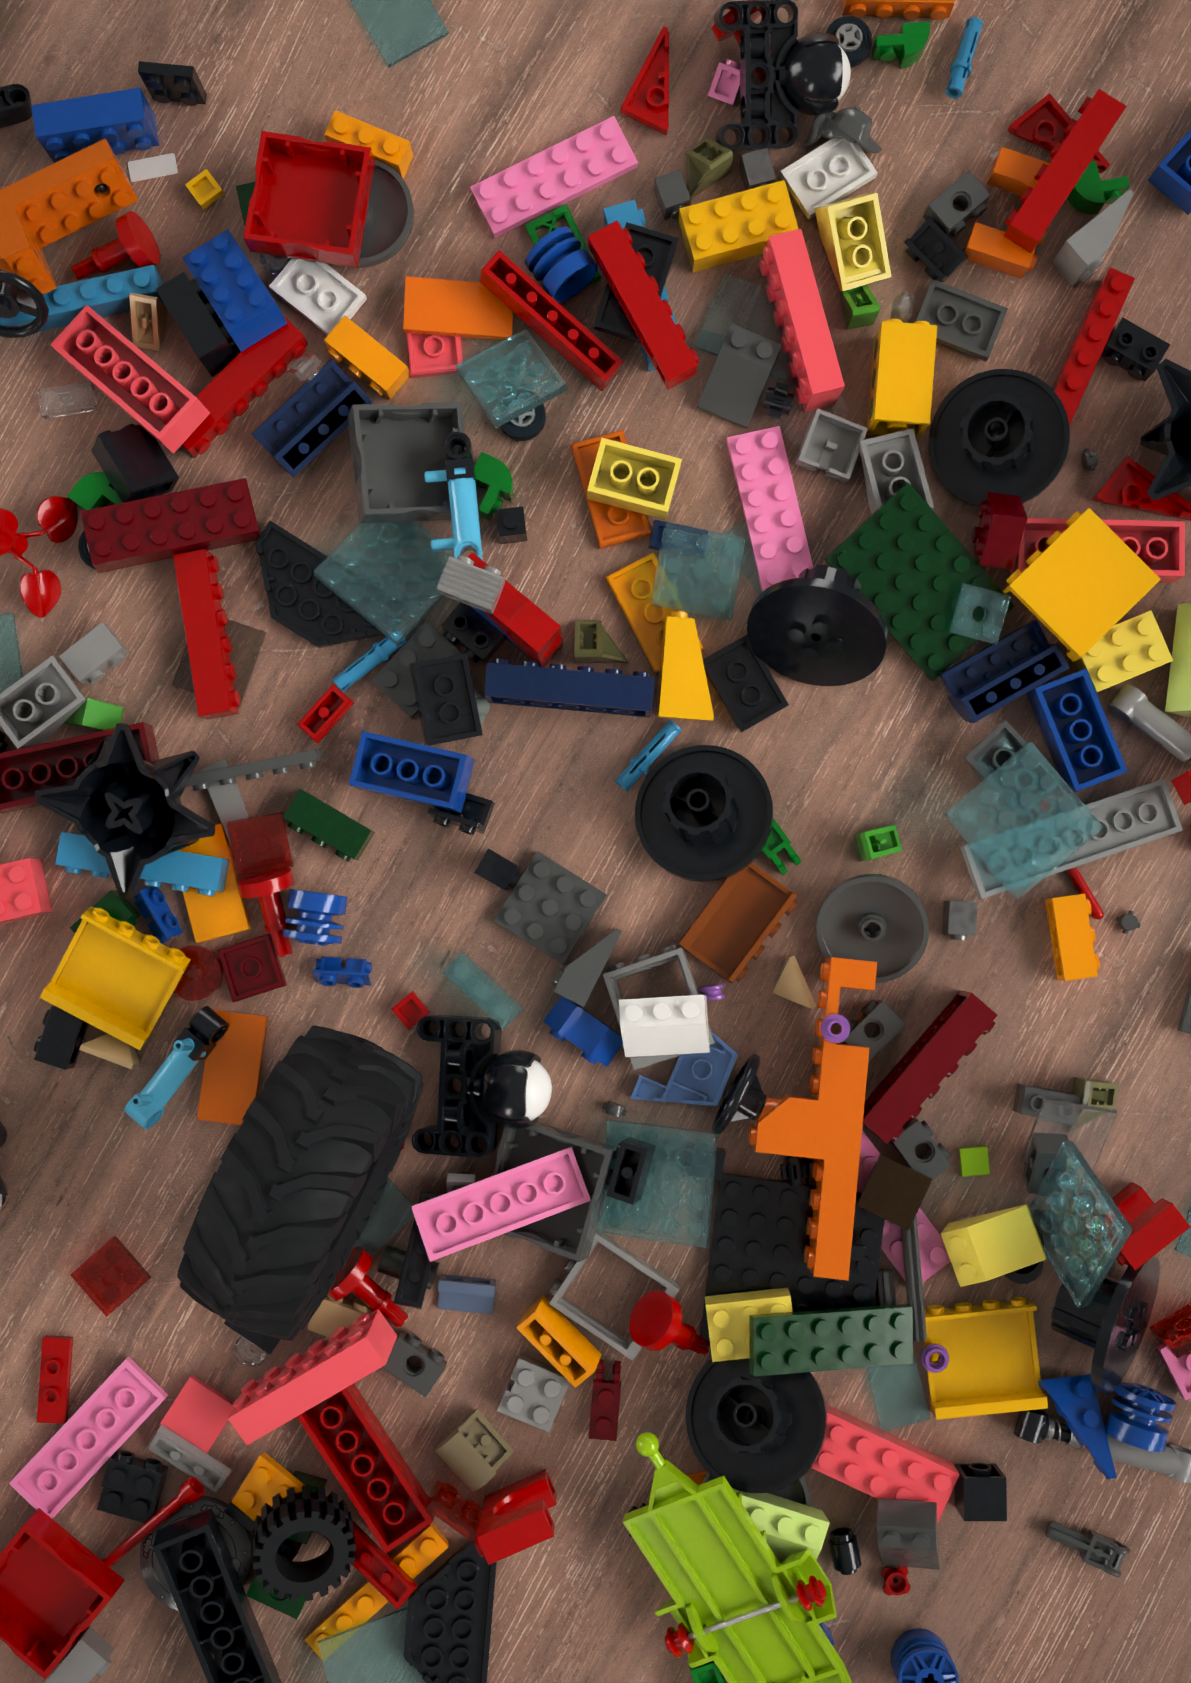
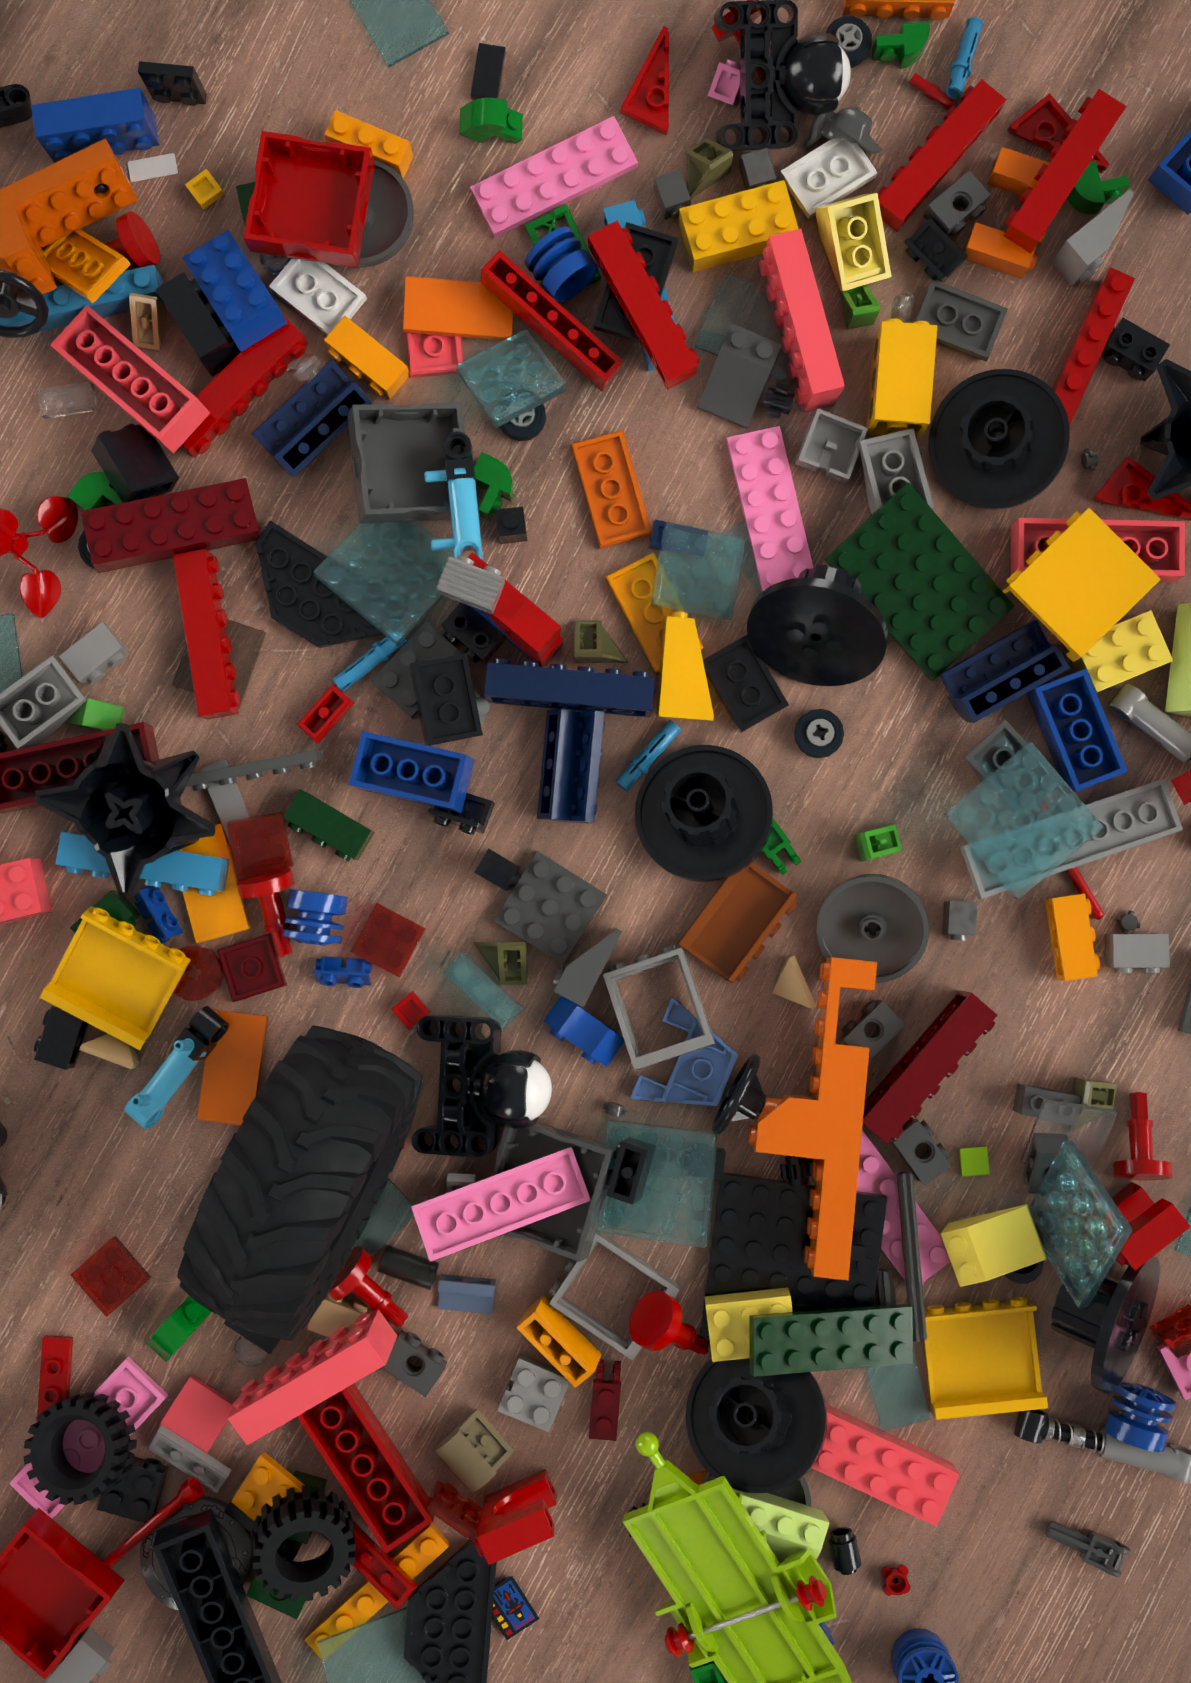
(49, 1458): none -> black tyre
(84, 264): none -> light orange tile
(177, 1328): none -> green brick
(388, 940): none -> clear red plate
(415, 1267): black tile -> none
(488, 71): none -> black tile
(490, 118): none -> green brick
(506, 960): none -> olive slope
(511, 1608): none -> piece
(570, 765): none -> dark blue brick
(634, 478): light yellow brick -> none
(664, 1025): white slope -> none
(713, 992): medium lavender bush -> none
(809, 737): none -> black wheel
(826, 1028): medium lavender plate -> none
(894, 1191): dark brown tile -> none
(908, 1533): dark grey slope -> none
(931, 91): none -> red piece
(938, 1365): medium lavender plate -> none
(940, 153): none -> red brick
(981, 1492): black head -> none
(995, 608): clear light blue piece -> none
(999, 530): dark red brick -> none
(1080, 1408): blue wing -> none
(1137, 951): none -> light grey brick
(1141, 1162): none -> red piece

